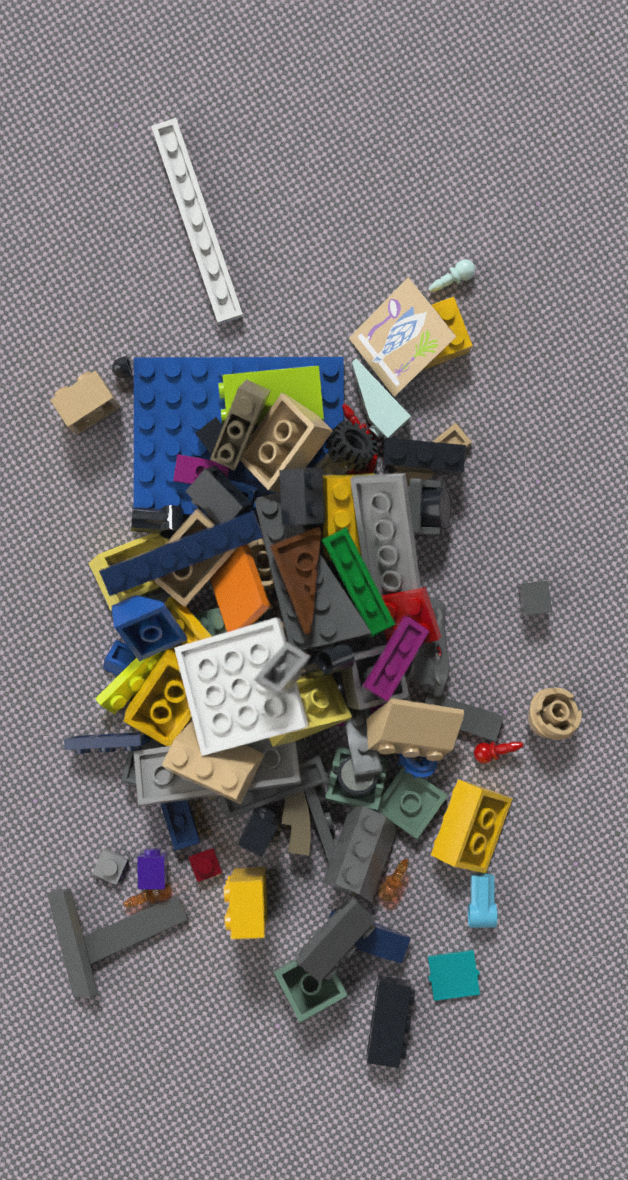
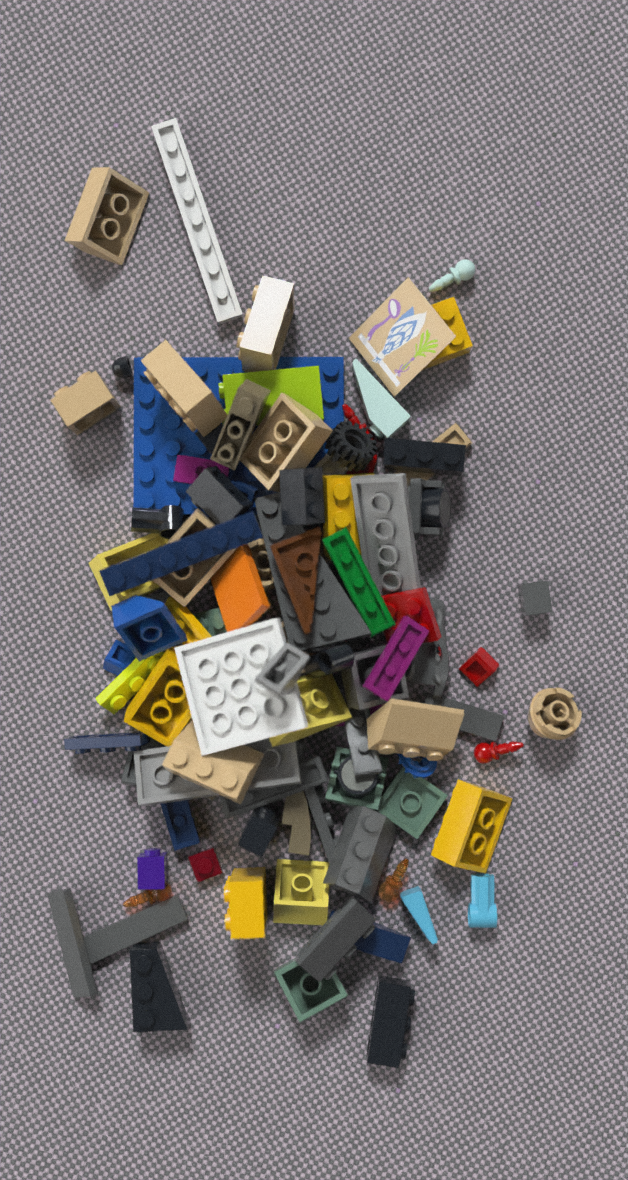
(107, 215): none -> tan slope
(110, 866): light grey plate -> none
(154, 993): none -> black wedge
(183, 389): none -> tan brick
(266, 325): none -> brick
(300, 892): none -> light yellow slope
(415, 903): none -> medium azure slope
(453, 975): teal piece -> none
(479, 666): none -> red slope

